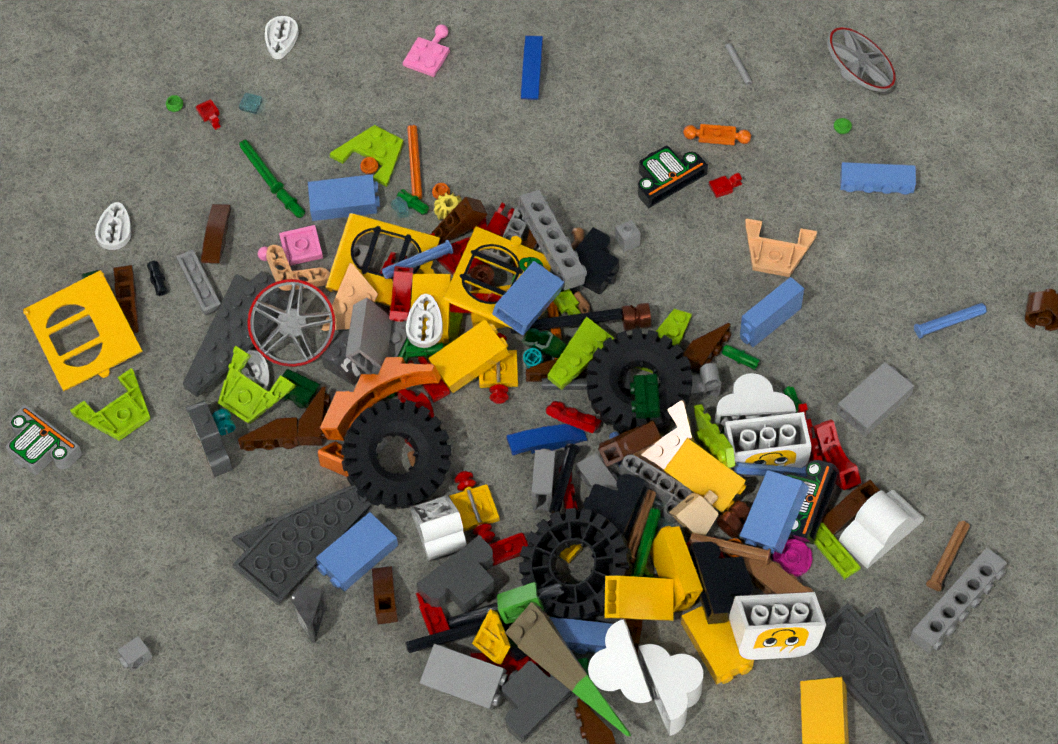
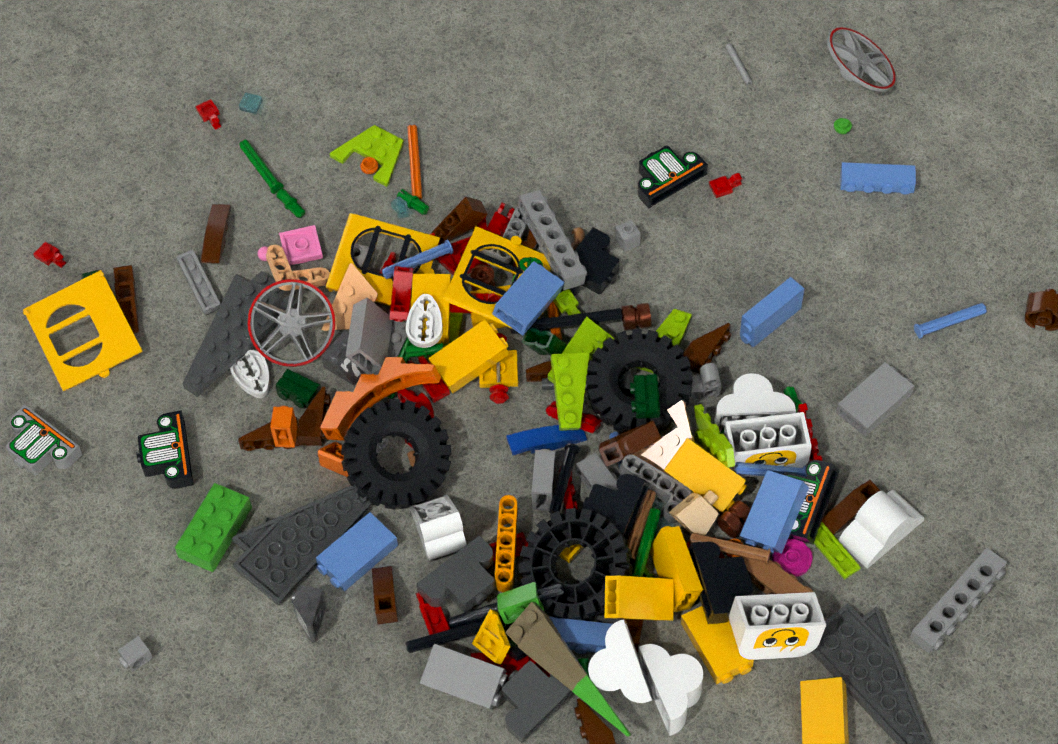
(47, 254): none -> red plate
(105, 225): white piece -> none
(119, 416): lime wing -> none
(157, 278): black pin -> none
(167, 451): none -> brick
(174, 103): bright green plate -> none
(209, 438): dark grey brick -> none
(213, 527): none -> bright green brick
(223, 421): teal wheel -> none
(245, 396): lime wing -> none
(284, 426): none -> orange brick
(286, 42): white piece -> none
(343, 196): medium blue brick -> none
(428, 55): bright pink plate -> none
(440, 189): orange plate -> none
(445, 205): light yellow gear -> none
(475, 506): yellow plate -> none
(506, 552): none -> light orange beam
(531, 67): blue slope -> none
(536, 357): teal wheel -> none
(569, 381): none -> lime wing
(583, 306): medium nougat arm -> none
(717, 134): orange plate -> none
(740, 357): green axle -> none
(775, 255): light nougat wing -> none
(833, 453): red arch -> none
(948, 556): medium nougat axle -> none

